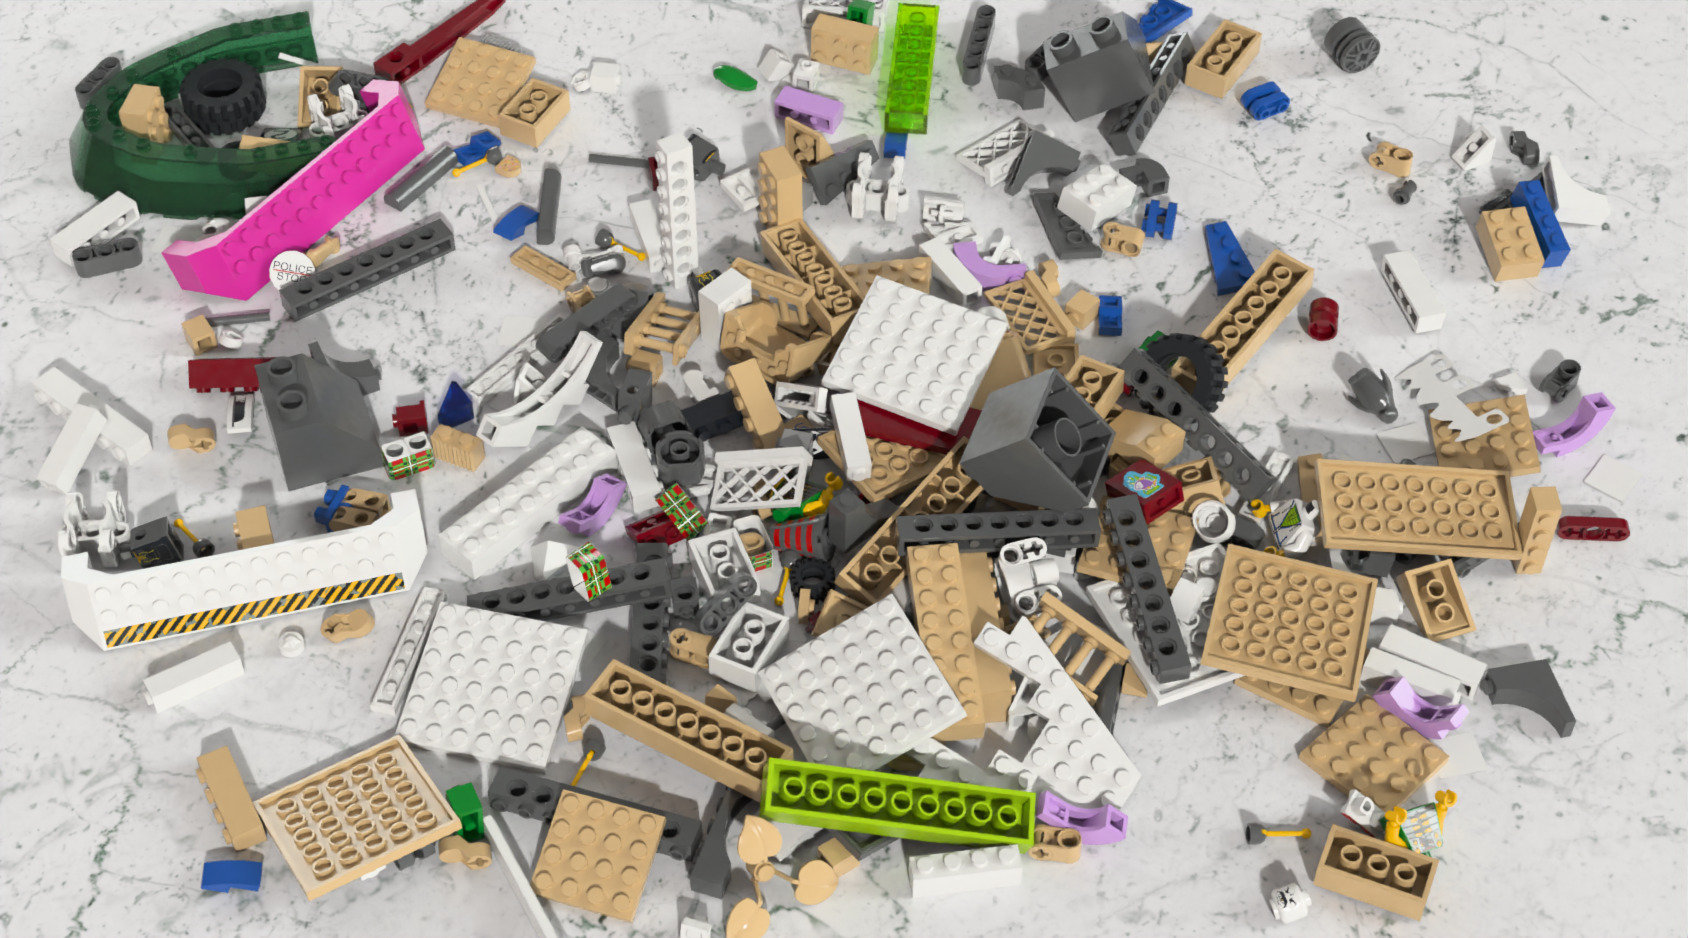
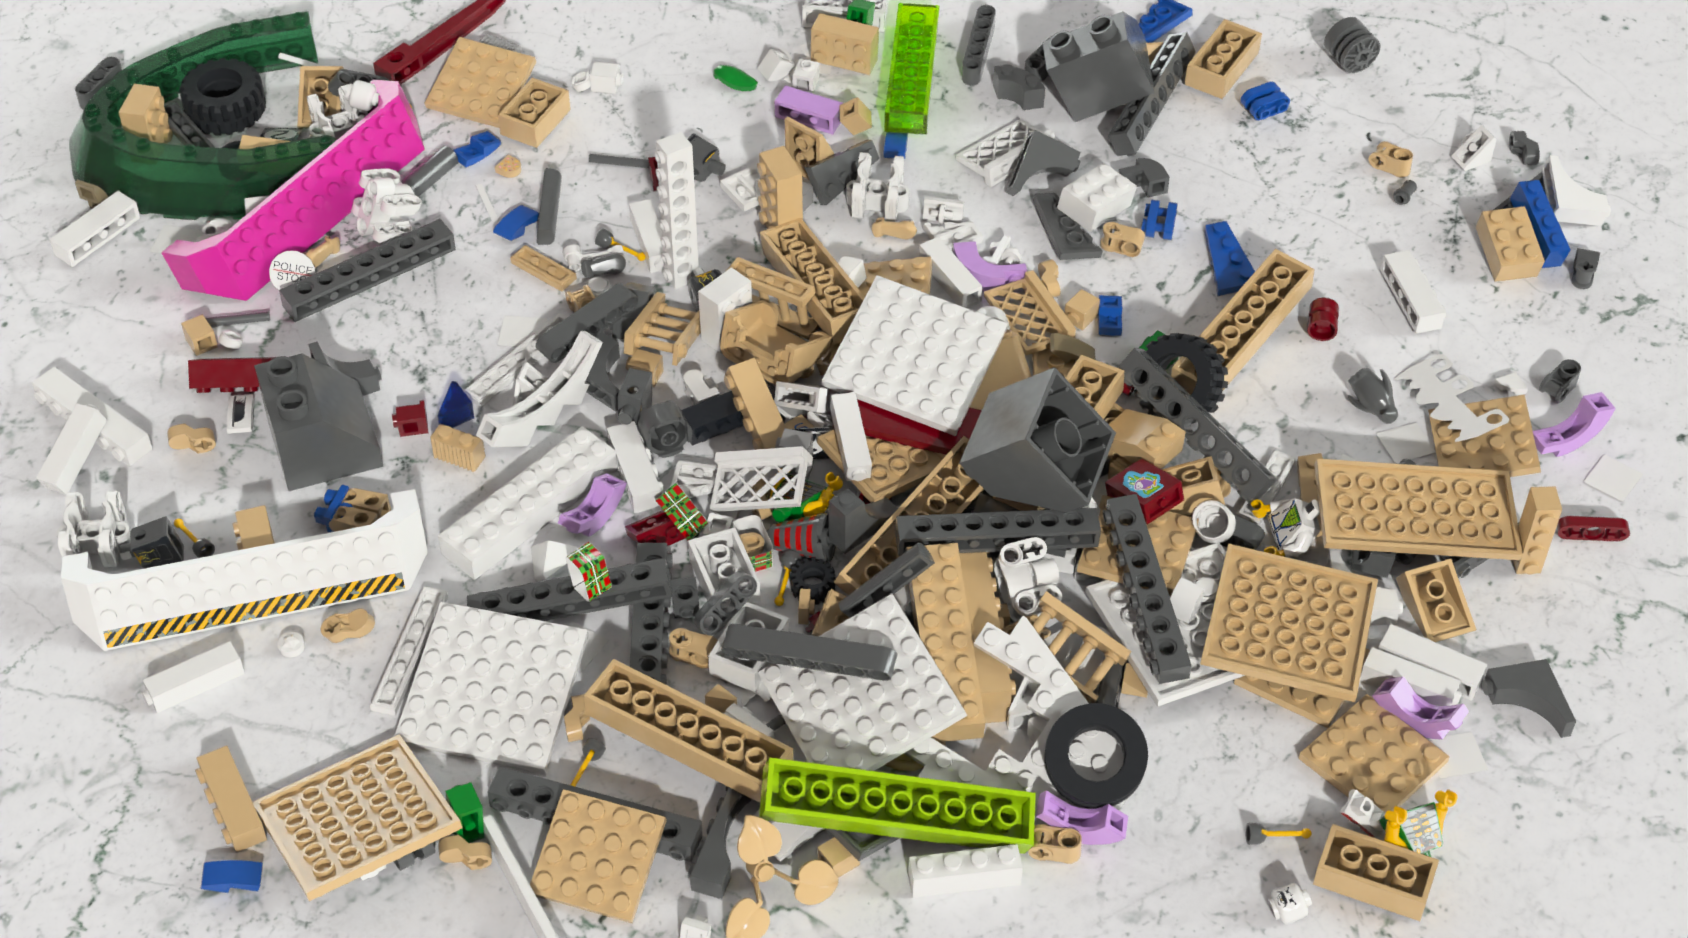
(91, 193): none -> dark tan slope
(107, 257): dark grey beam -> none
(362, 95): none -> white head
(383, 204): none -> white piece
(399, 462): piece -> none
(492, 156): hinge -> none
(680, 459): dark grey brick -> none
(809, 652): none -> dark grey beam
(854, 269): none -> white brick
(855, 116): none -> tan brick
(888, 580): none -> dark grey brick
(901, 229): none -> tan piece
(1069, 347): none -> dark tan slope
(1105, 719): none -> black tyre
(1496, 201): dark grey axle -> none
(1584, 268): none -> dark grey piece

